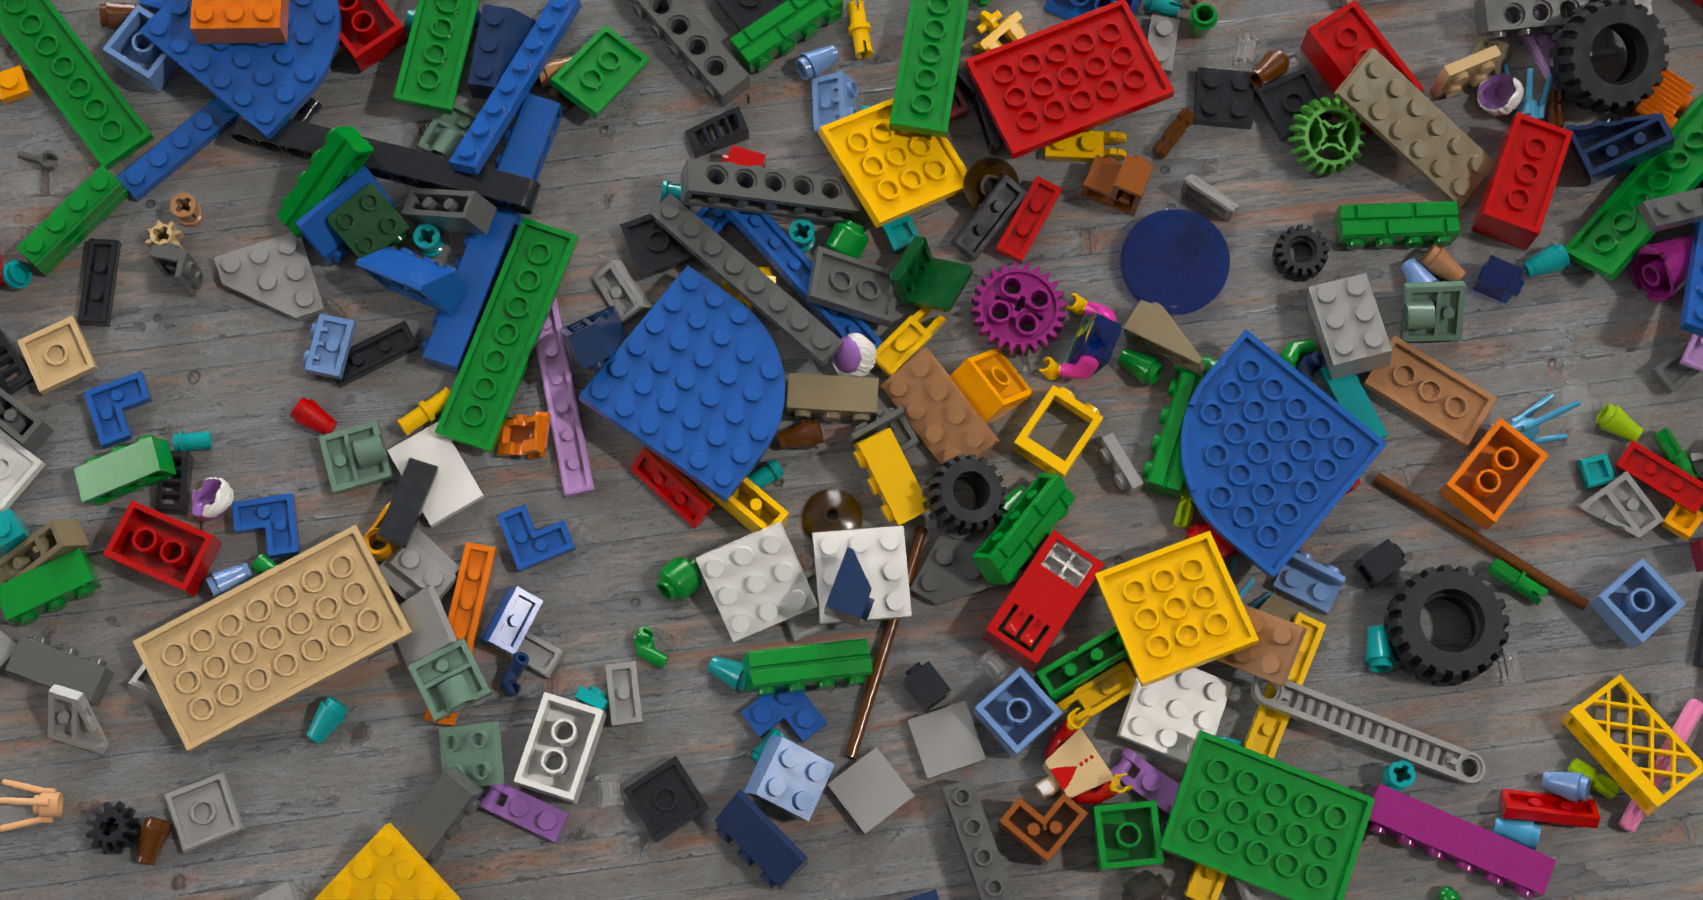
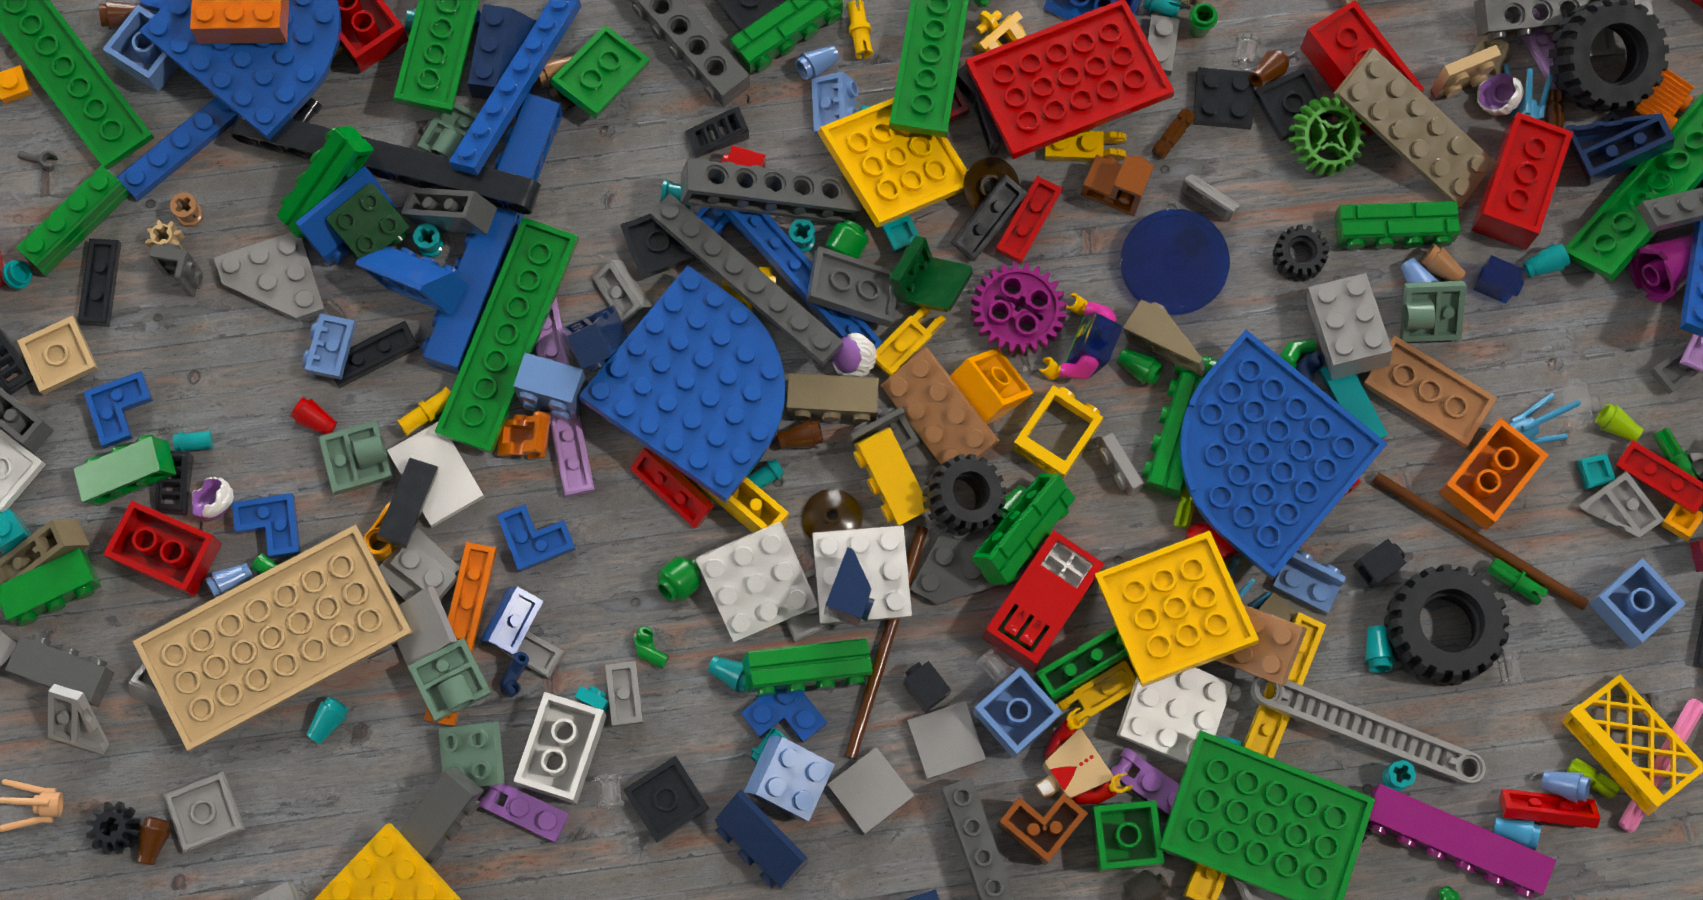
(550, 386): none -> medium blue brick

